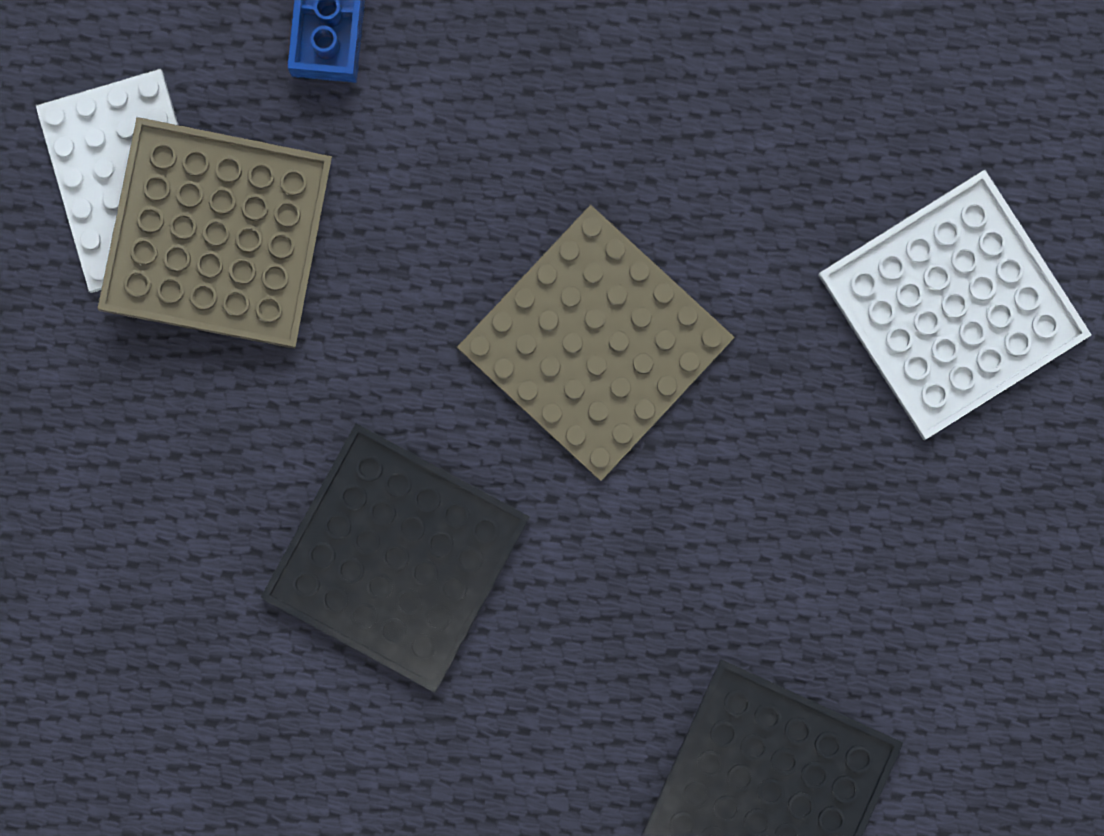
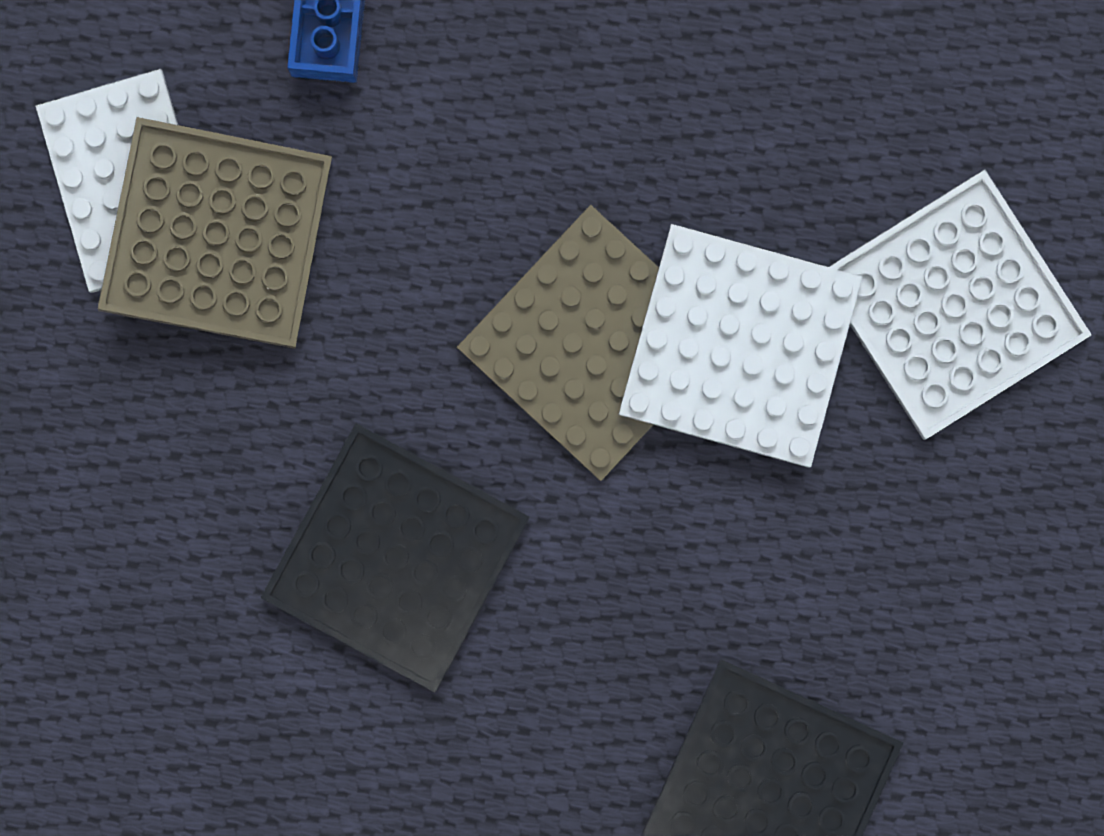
(740, 346): none -> white plate

